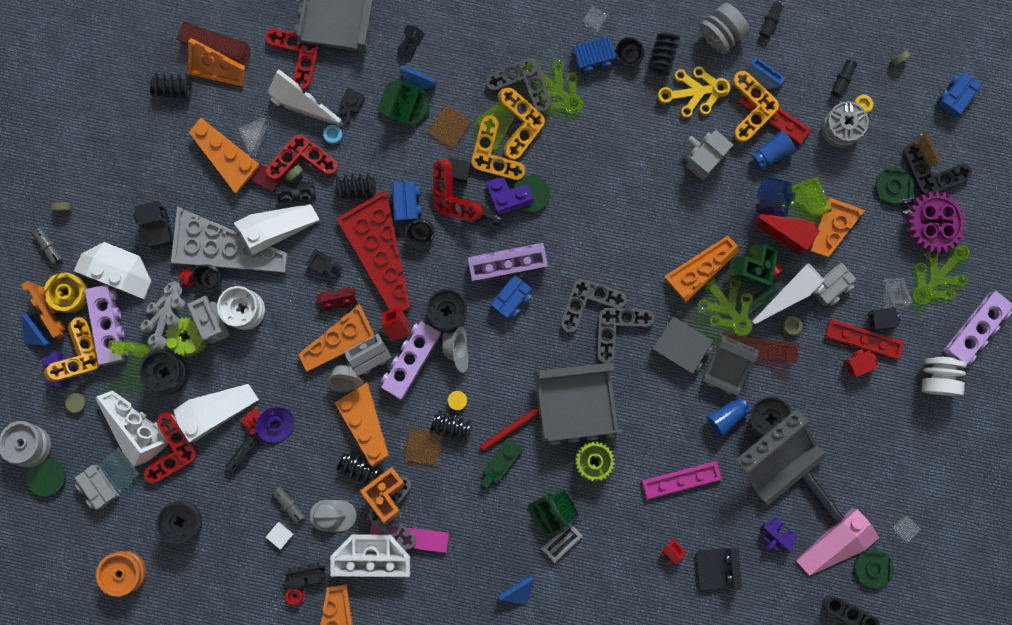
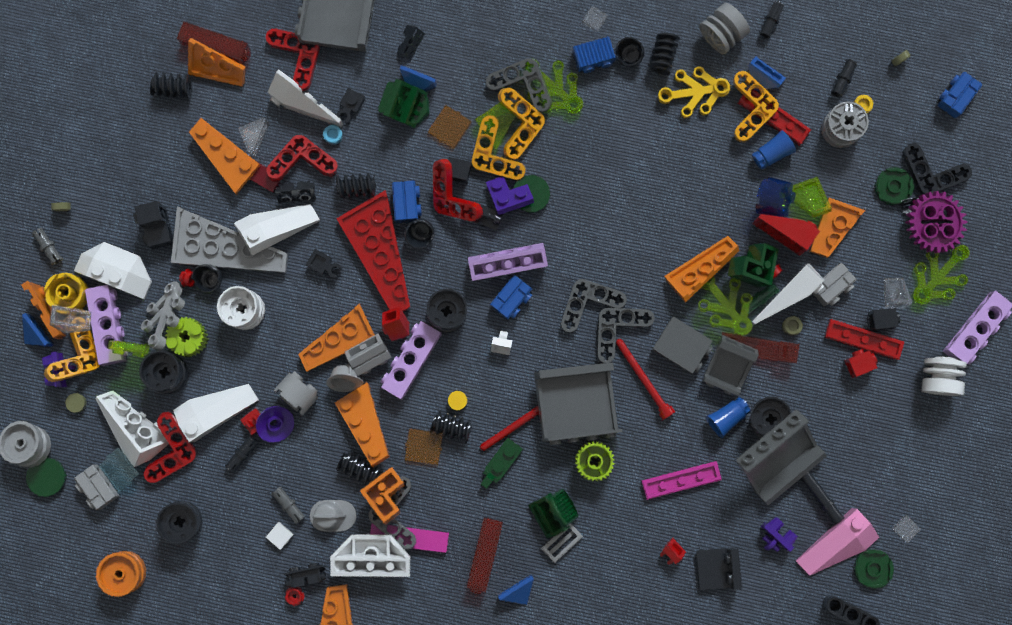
(70, 319): none -> clear slope
(207, 320): light grey panel -> none
(294, 174): olive tile -> none
(296, 393): none -> light grey brick
(327, 301): dark red hinge -> none
(455, 348): light grey piece -> none
(484, 555): none -> clear red brick
(501, 344): none -> white tile
(664, 409): none -> red piece
(707, 153): light grey brick -> none
(928, 149): clear orange piece -> none

